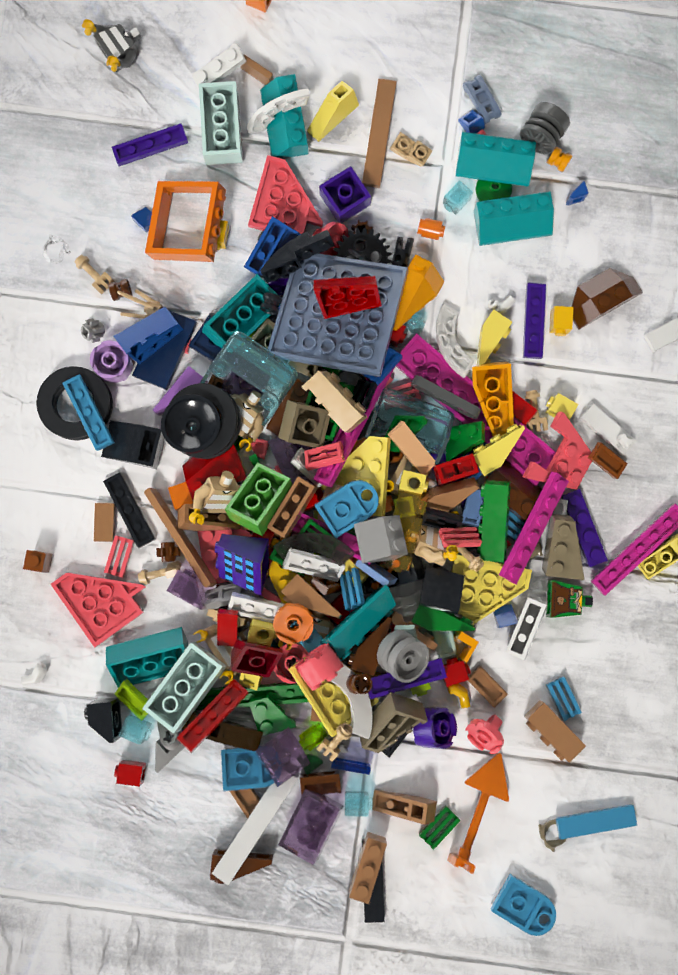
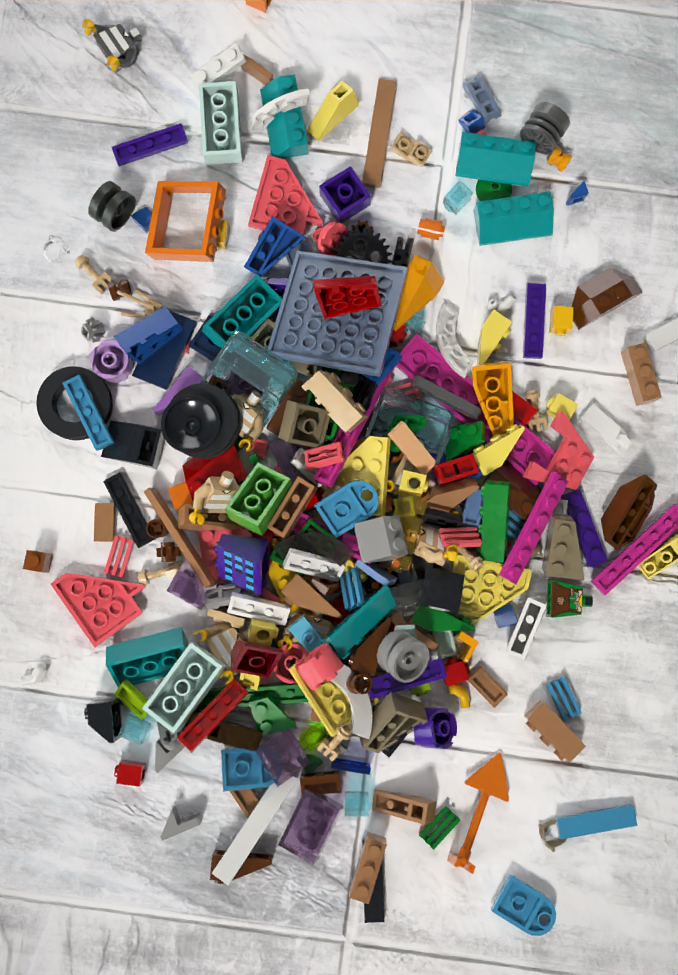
(111, 206): none -> pearl dark grey wheel
(155, 530): none -> reddish brown wheel
(175, 825): none -> light grey slope
(227, 627): red tile -> none
(270, 303): black wheel -> none
(288, 257): black slope -> none
(291, 612): orange plate -> none
(486, 734): coral tile -> none
(607, 460): dark orange tile -> none
(628, 511): none -> reddish brown wedge
(641, 374): none -> medium nougat brick

